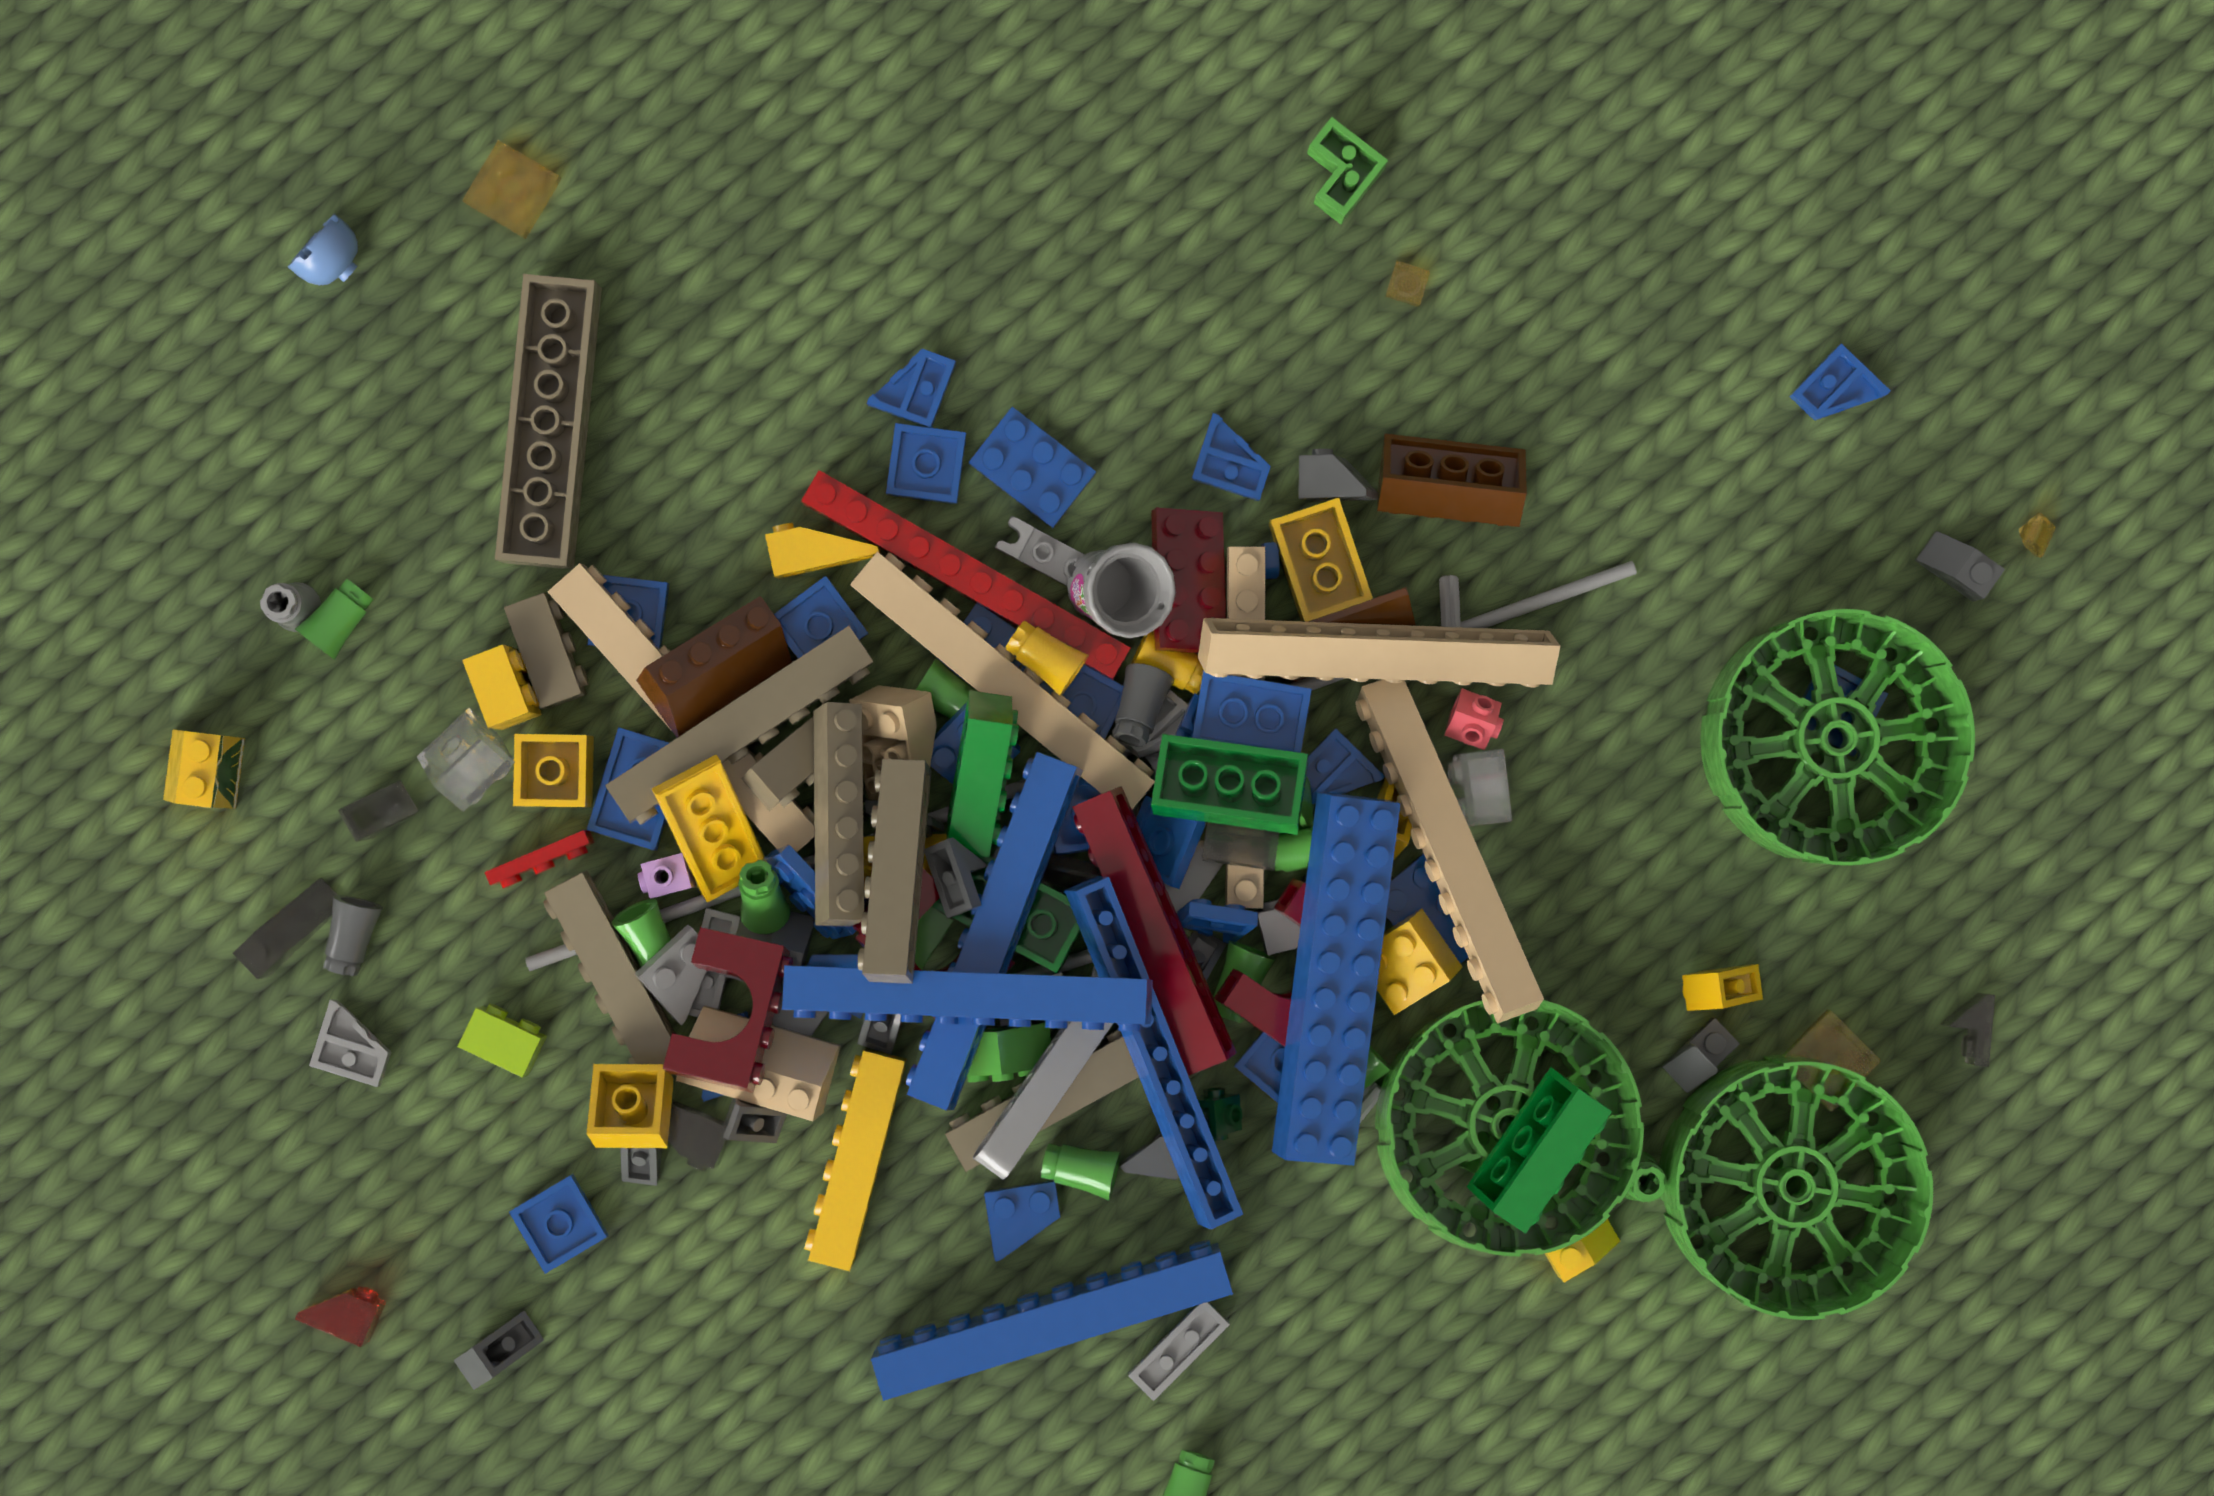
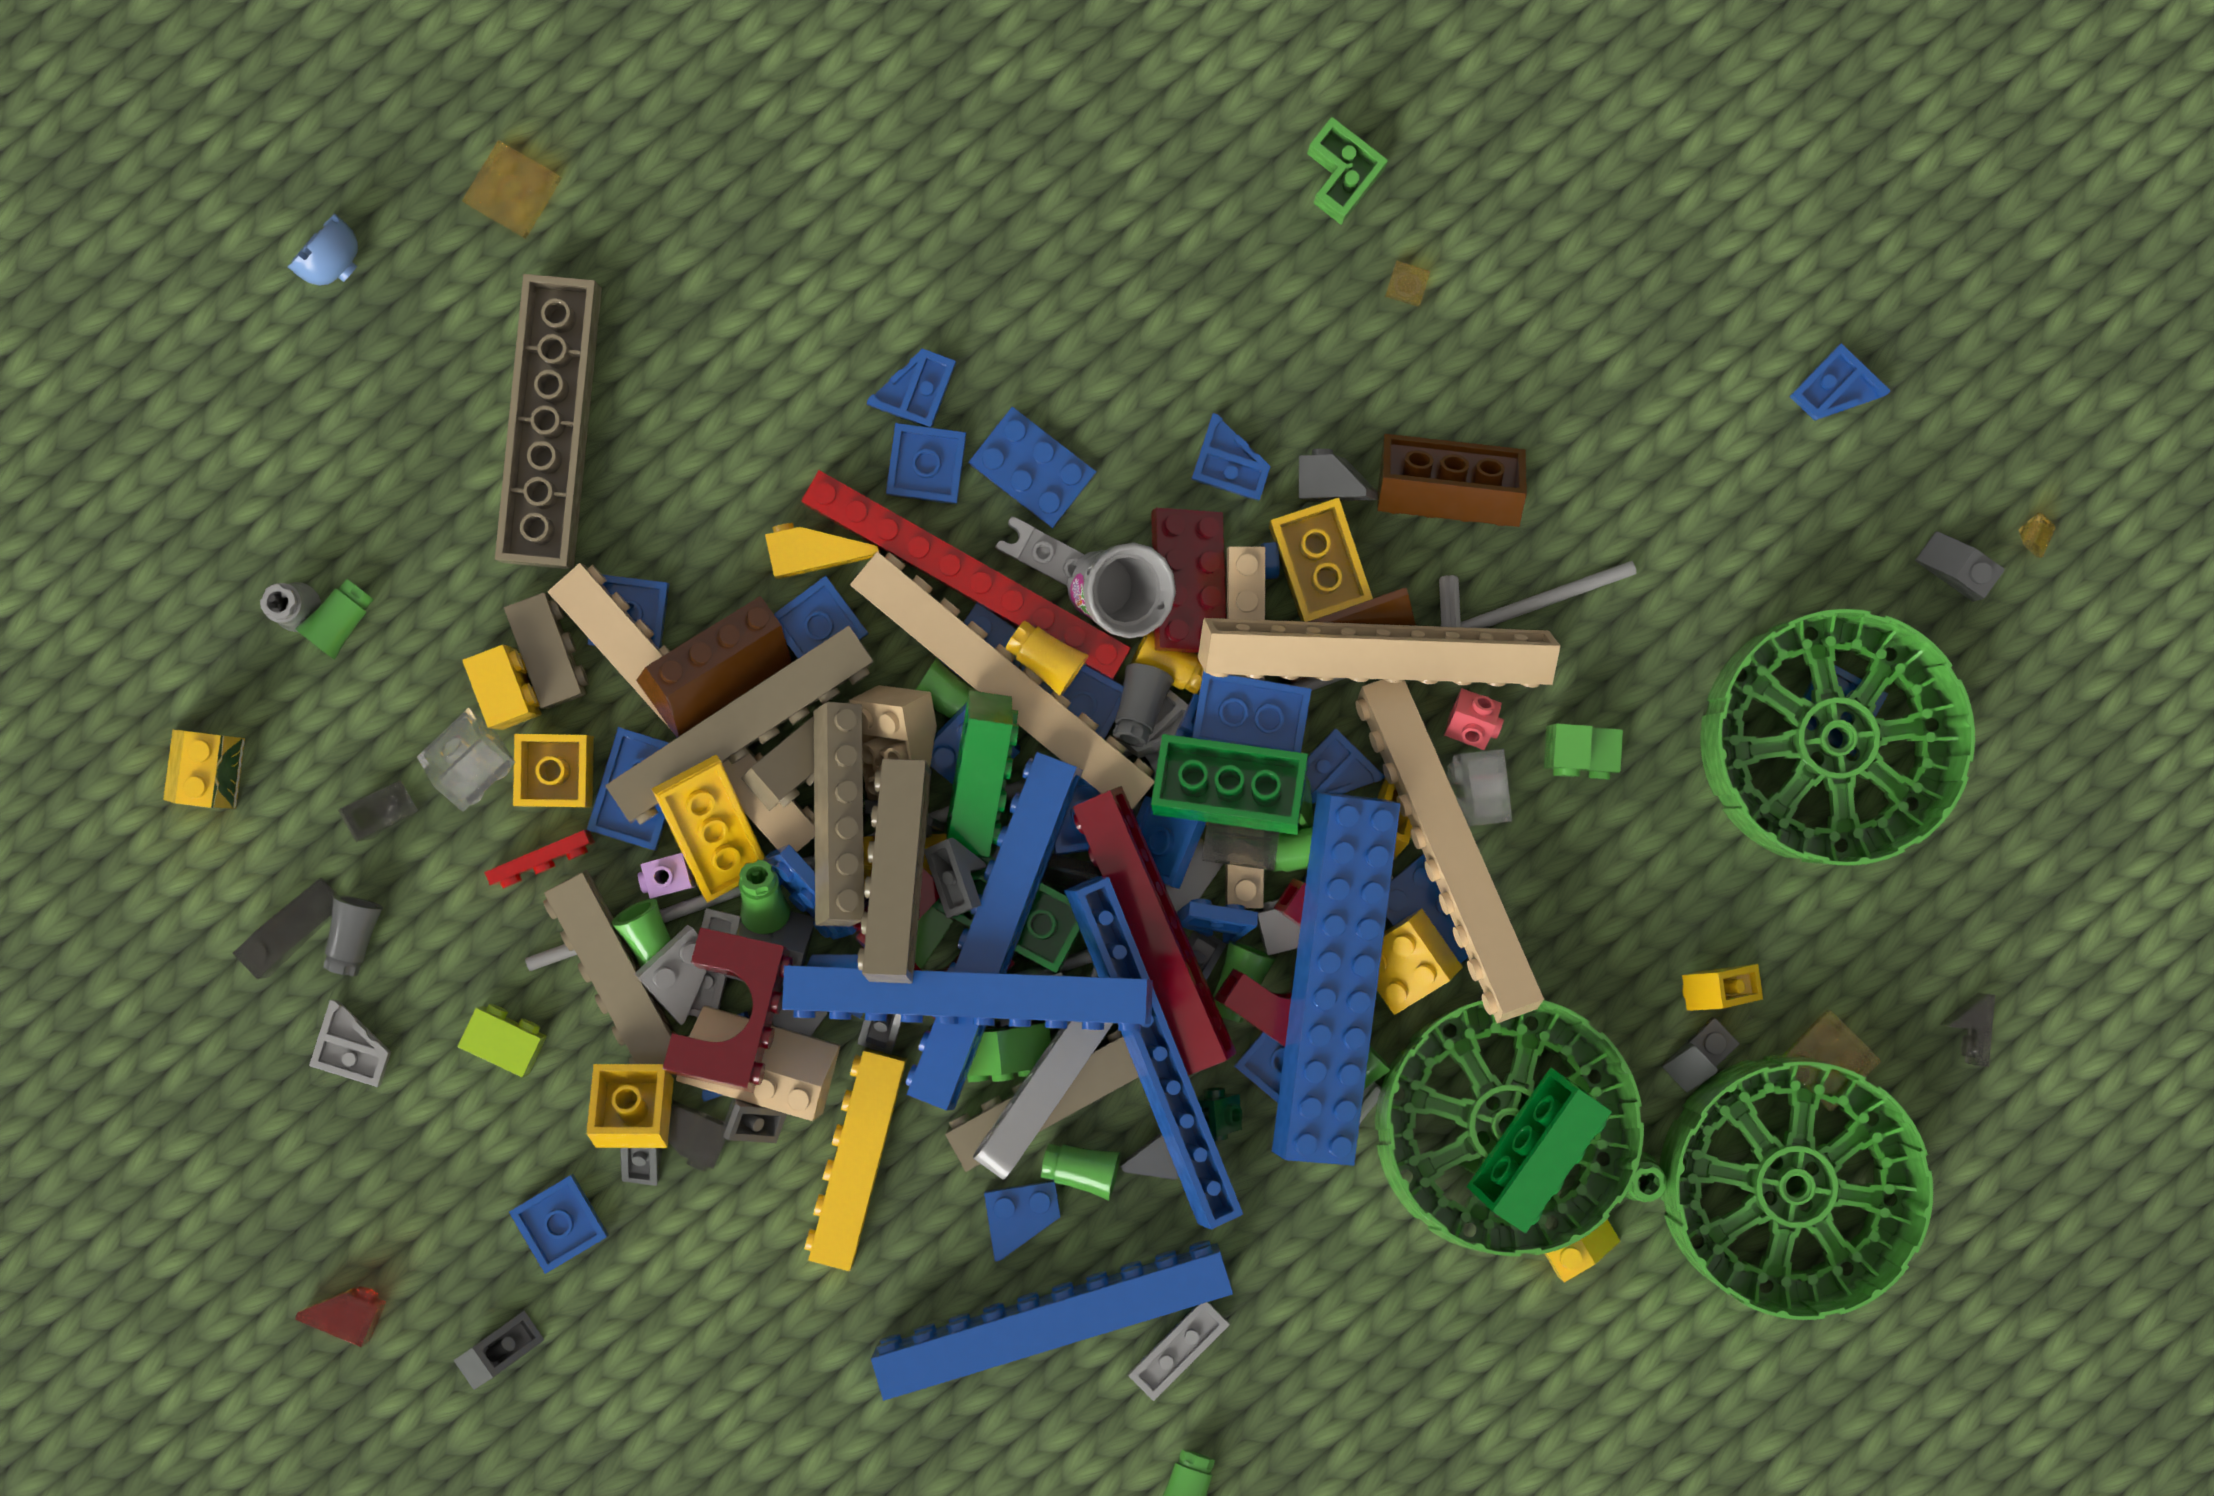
(1583, 748): none -> bright green brick

